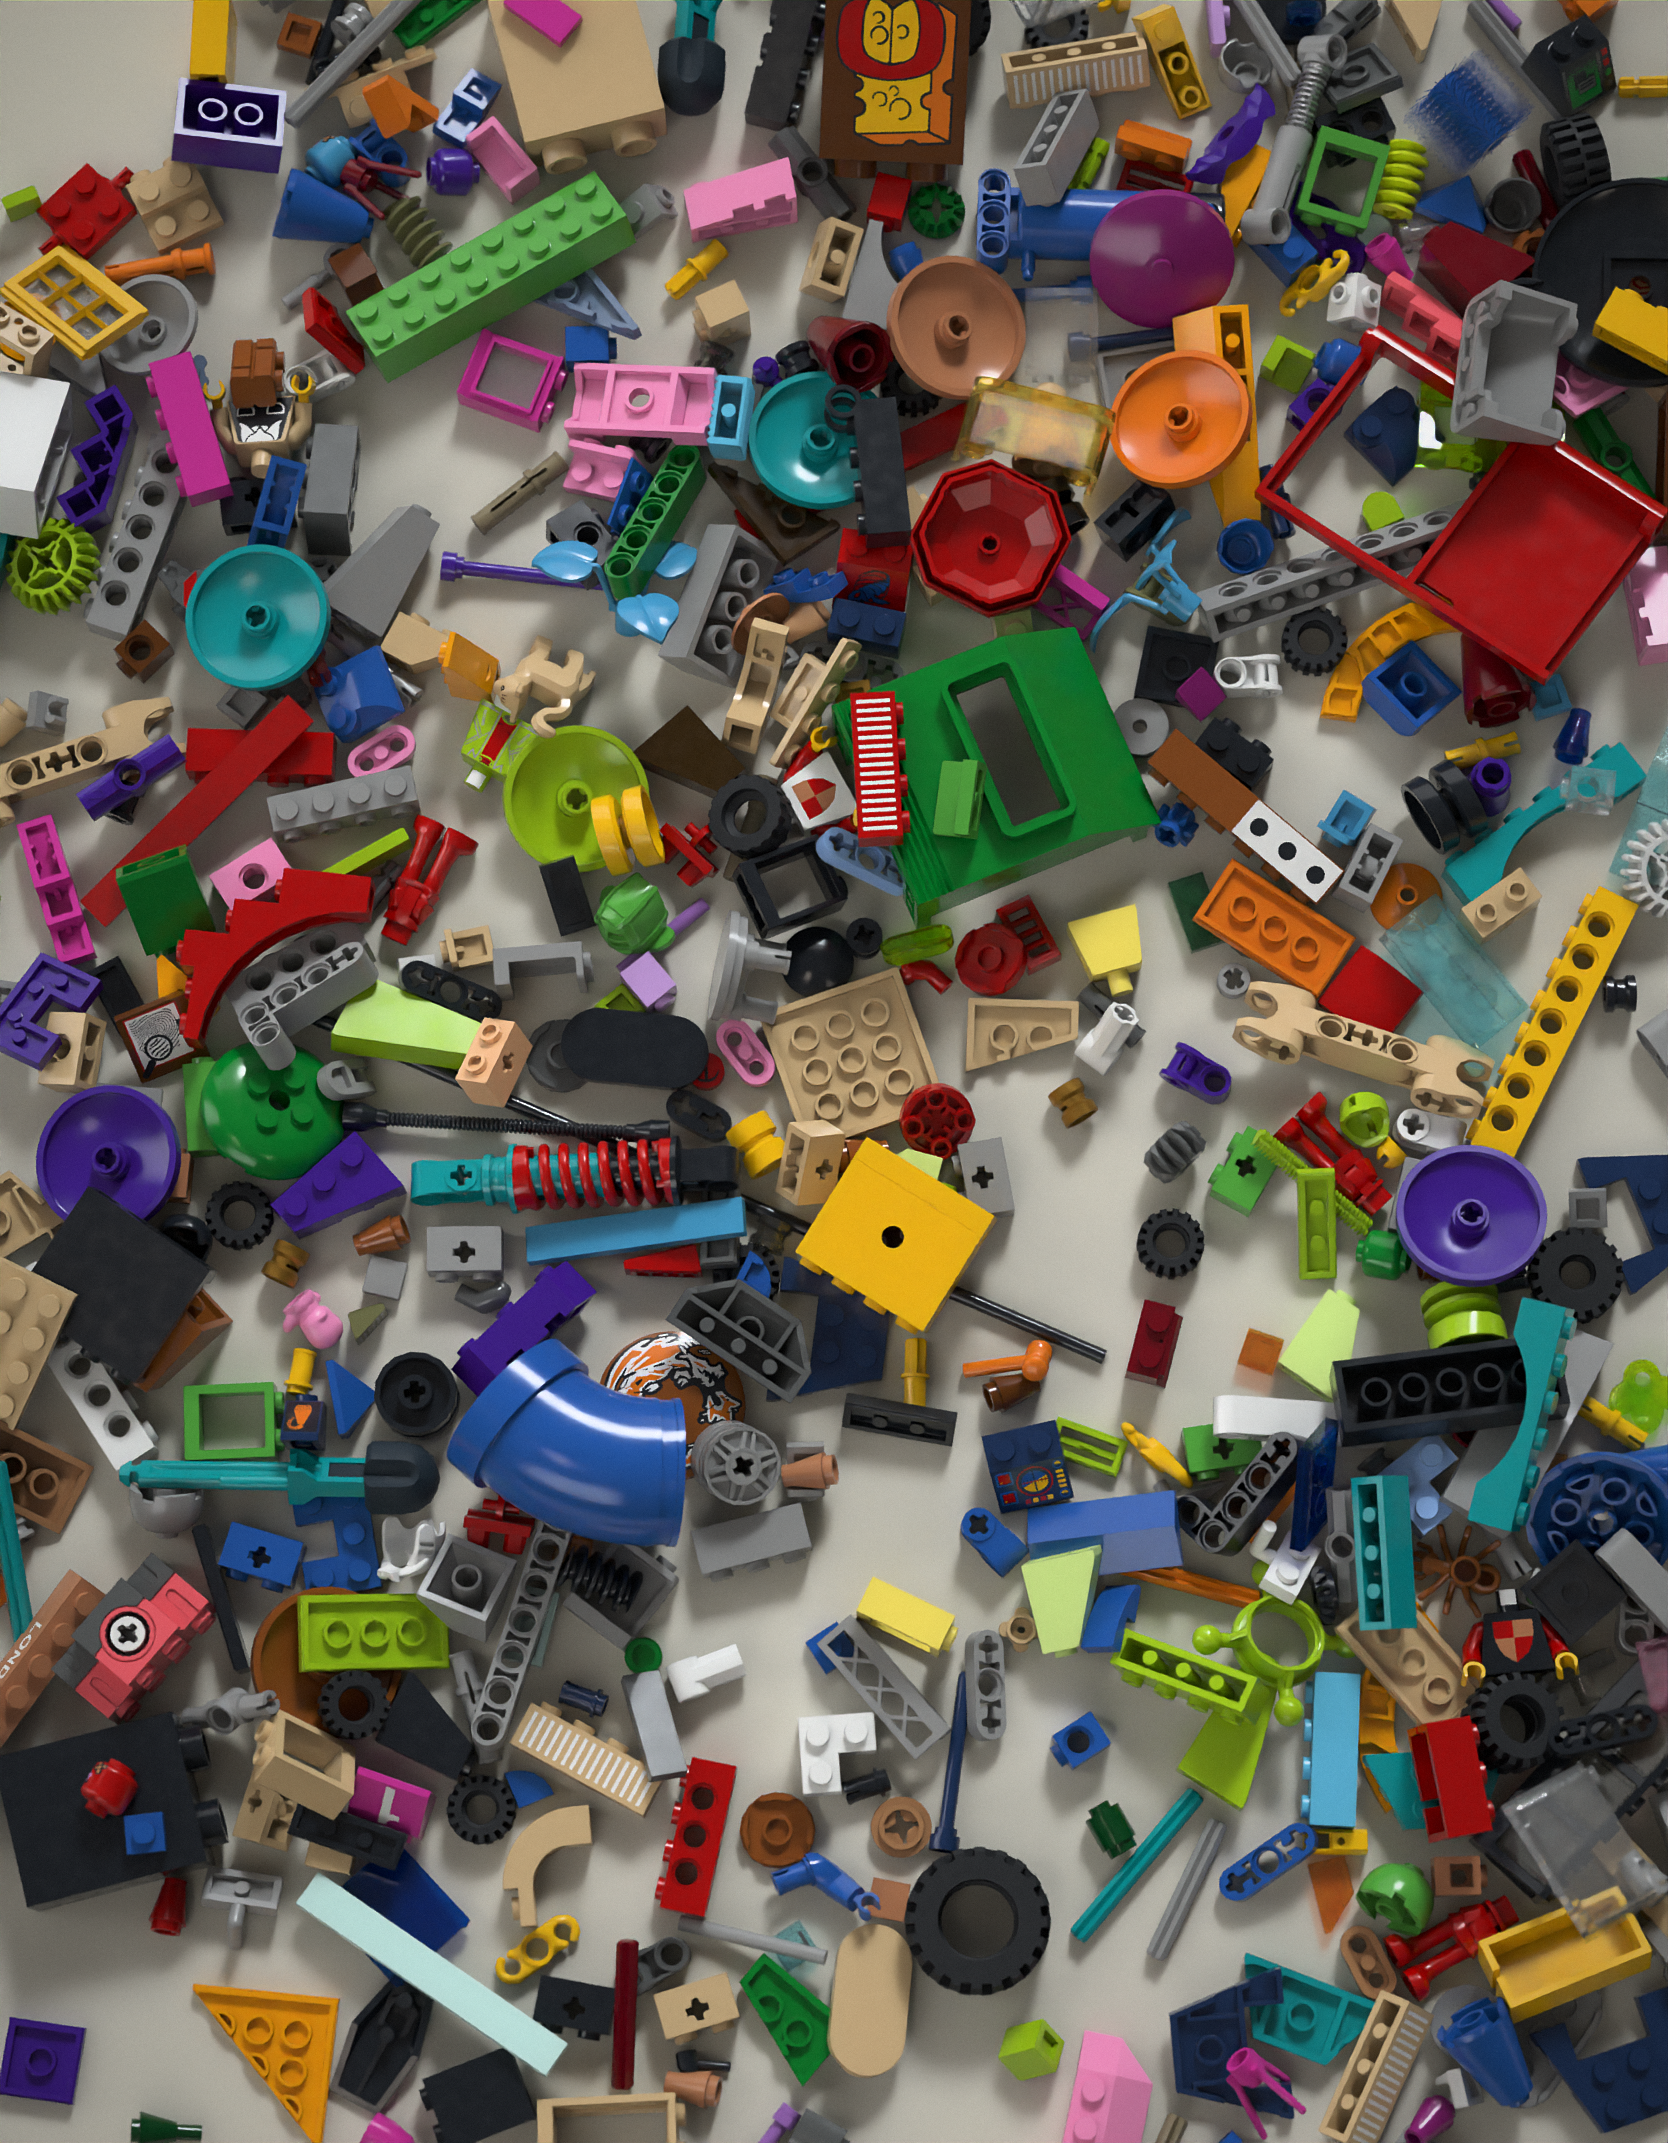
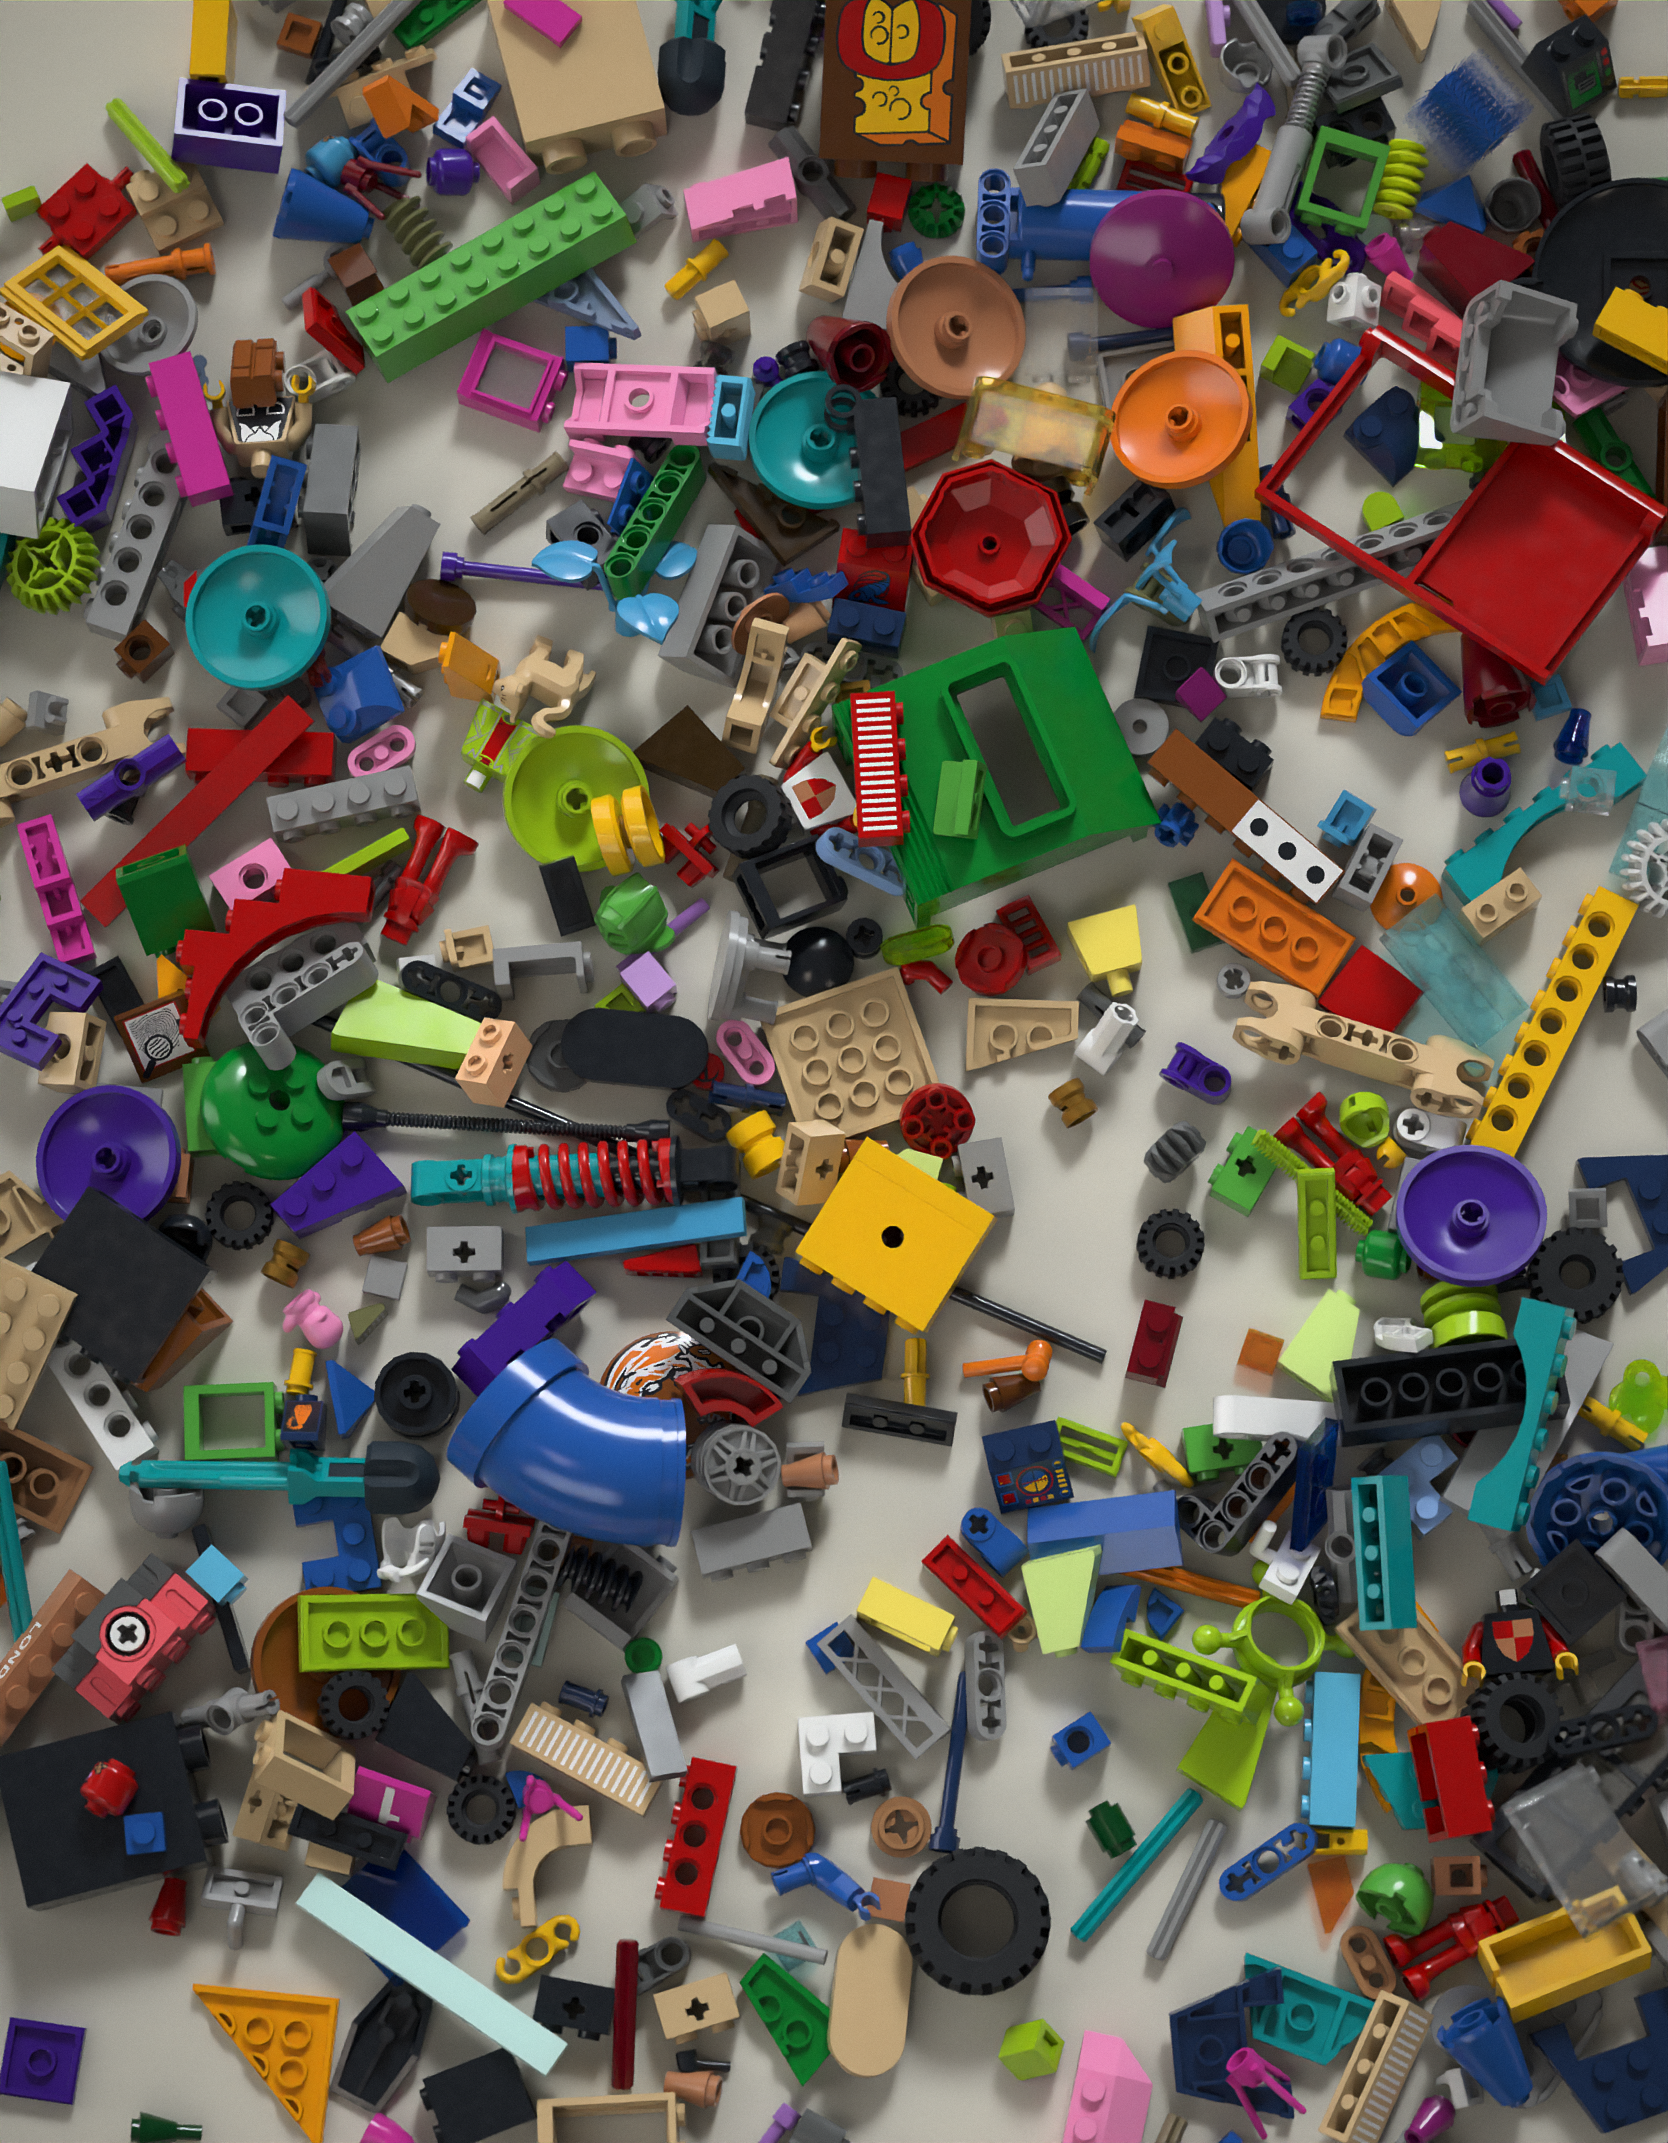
(147, 145): none -> lime axle
(218, 1576): none -> medium azure brick
(246, 1541): blue brick -> none
(439, 606): none -> dark brown tile
(538, 1800): none -> dark pink plant
(730, 1391): none -> red brick
(746, 1098): none -> dark blue pin
(974, 1587): none -> red tile
(1161, 1613): none -> blue tile
(1162, 115): none -> yellow pin
(1401, 1335): none -> white tile
(1444, 807): black wheel -> none
(1462, 1572): dark orange animal -> none

